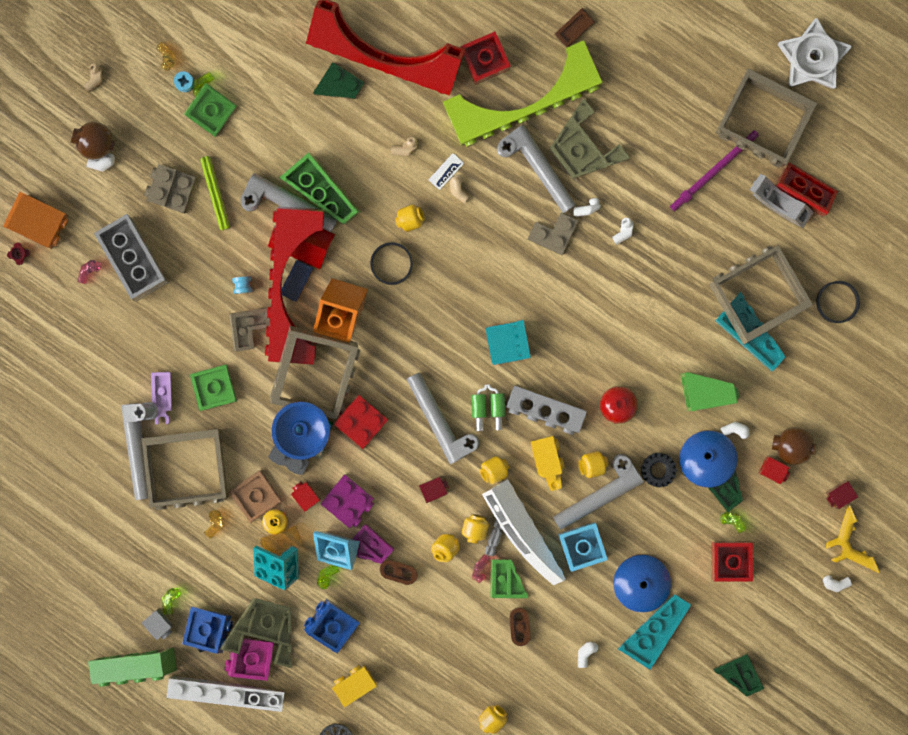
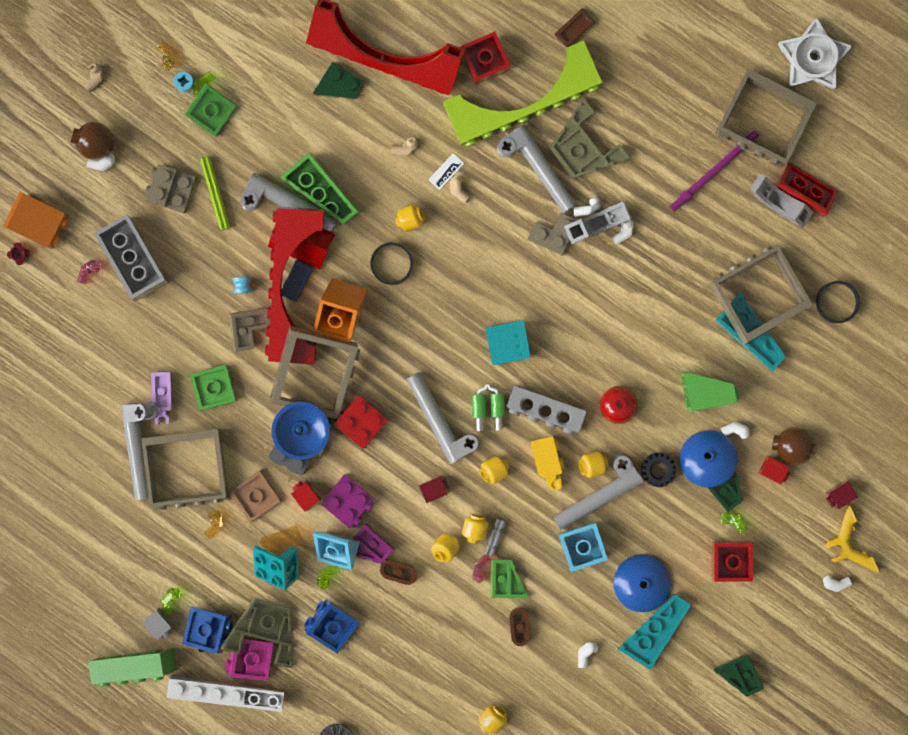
(281, 524): yellow head -> none
(354, 685): yellow brick -> none
(522, 531): white slope -> none
(598, 222): none -> light grey arch

